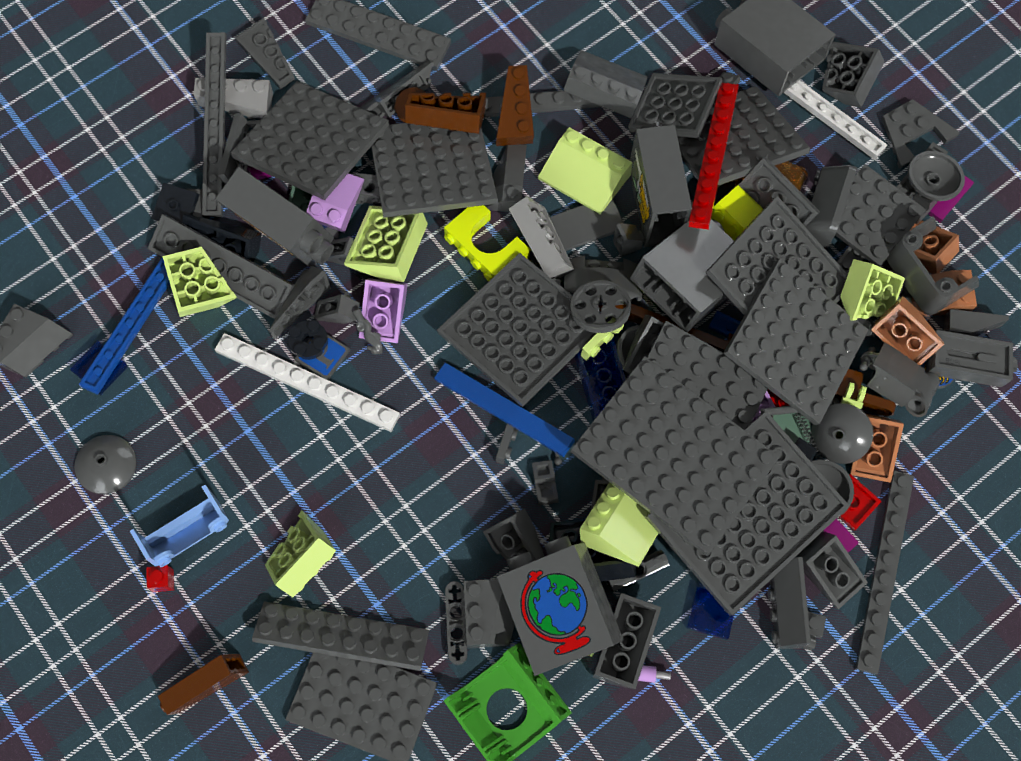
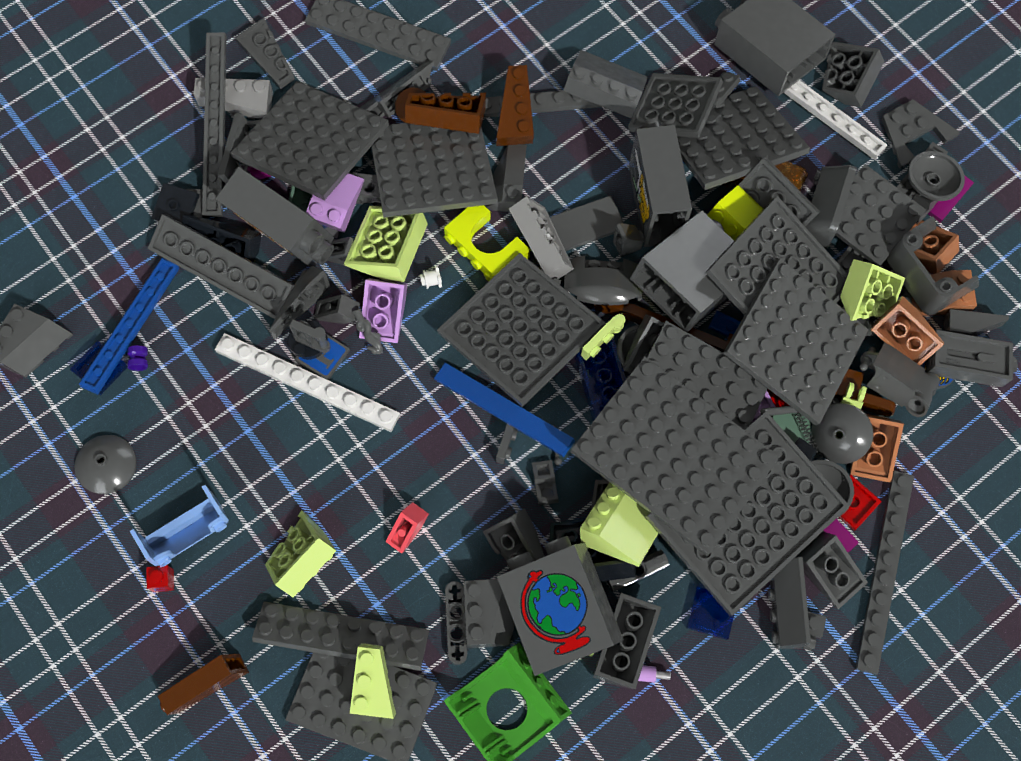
(137, 358): none -> dark purple wheel
(196, 282): yellowish green wedge -> none
(309, 336): none -> dark grey plate
(371, 684): none -> yellowish green wedge
(407, 527): none -> coral slope
(431, 278): none -> white brick
(585, 170): yellowish green slope -> none
(607, 310): dark grey wedge -> none
(713, 157): red plate -> none

